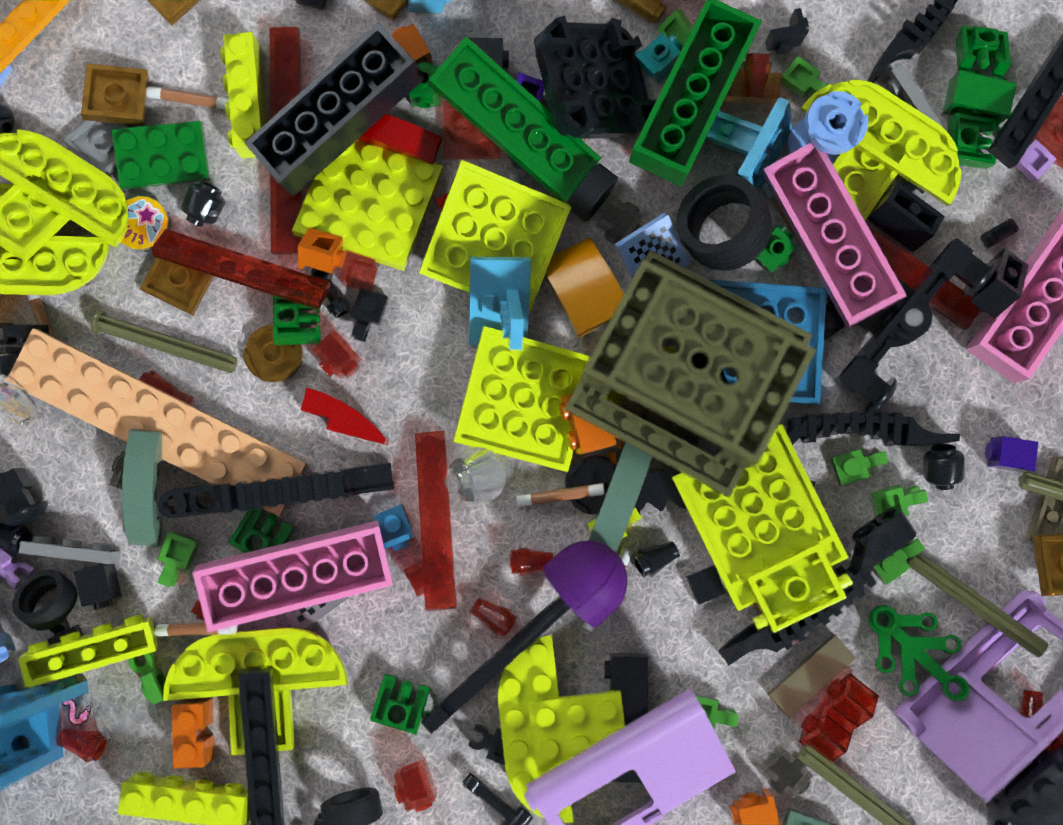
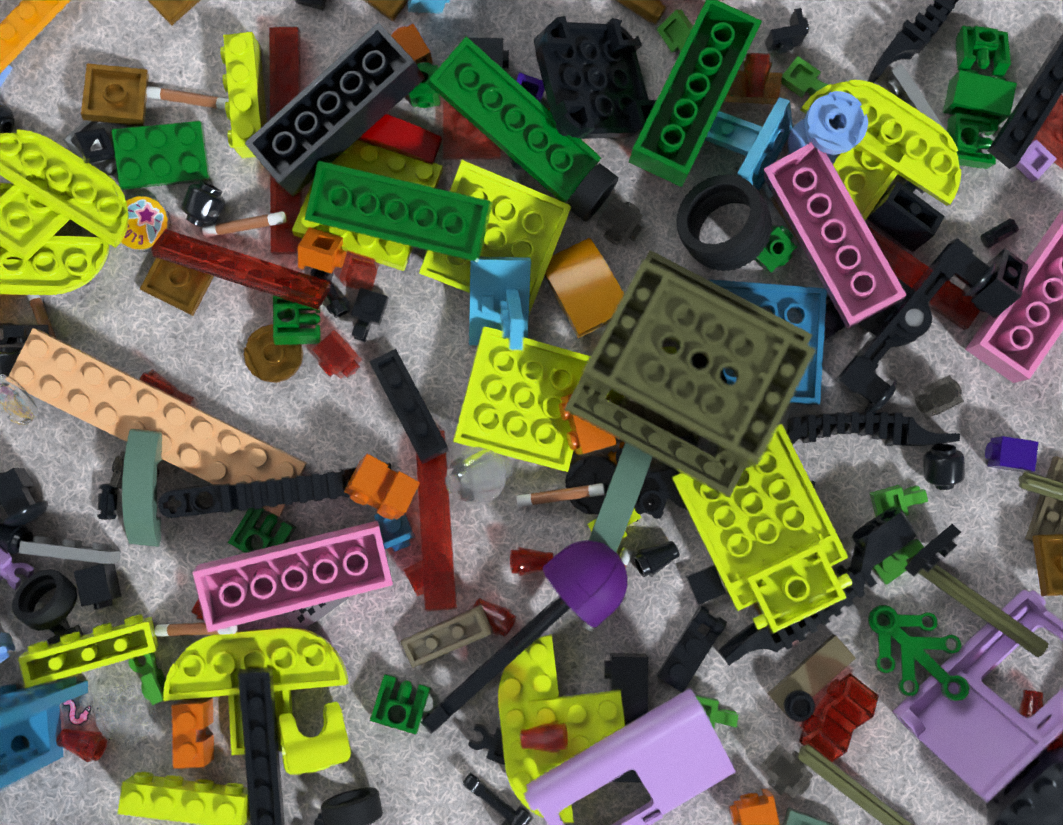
(94, 145): none -> black tile
(107, 502): none -> black piece
(163, 342): olive axle -> none
(176, 554): bright green plate -> none
(244, 224): none -> nougat bar
(316, 753): none -> neon yellow piece
(341, 416): red slope -> none
(381, 487): none -> orange brick
(398, 211): none -> green plate
(409, 406): none -> black plate
(415, 786): clear red brick -> none
(446, 636): none -> dark tan tile
(546, 737): none -> clear red cone
(655, 236): light blue tile -> none
(655, 509): none -> black plate
(659, 66): teal brick -> none
(691, 649): none -> black plate
(799, 705): none -> black plate
(854, 467): bright green plate -> none
(928, 556): none -> black plate
(938, 396): none -> clear smoke brick

